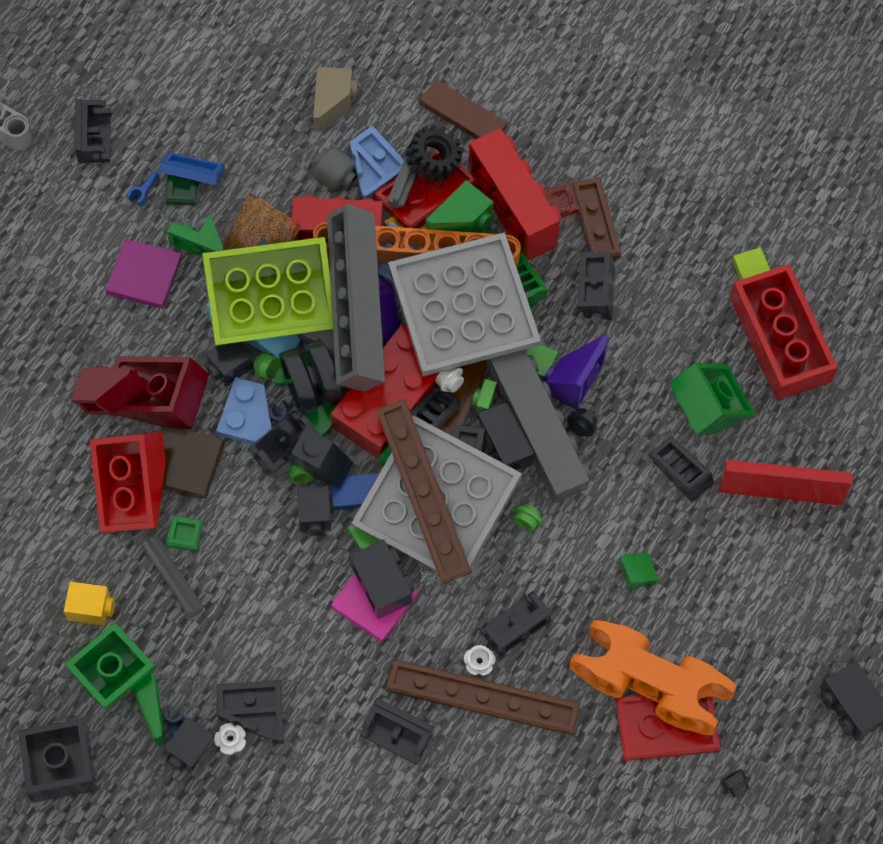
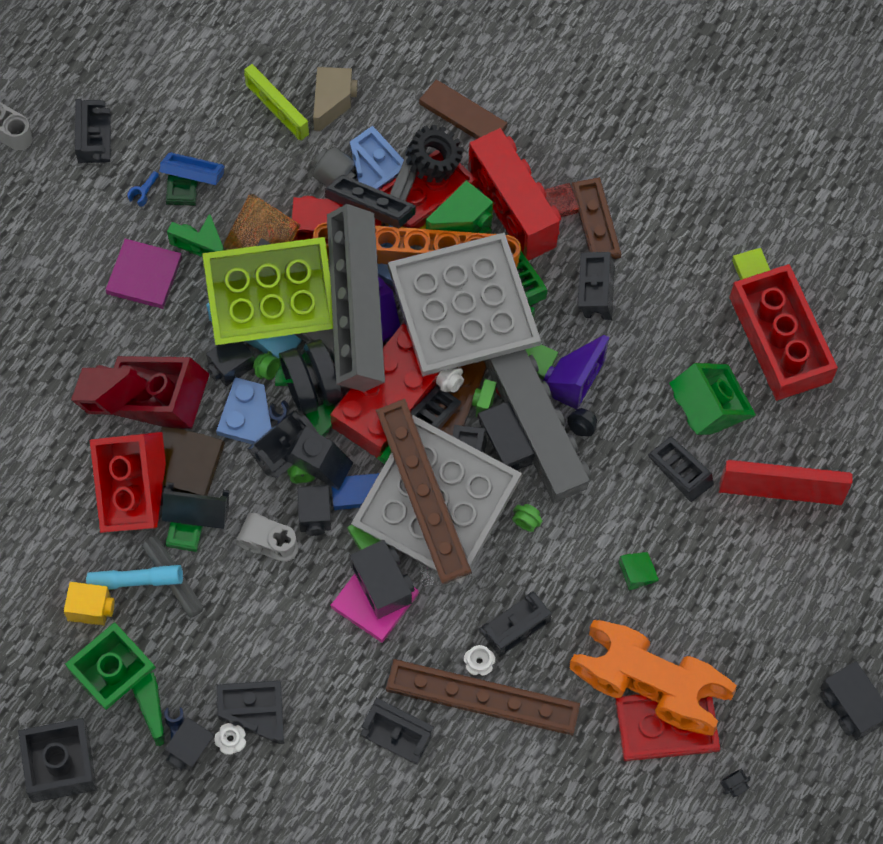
(154, 576): none -> medium azure piece
(195, 509): none -> black hinge
(264, 535): none -> light grey piece
(276, 102): none -> lime tile
(383, 205): none -> black tile

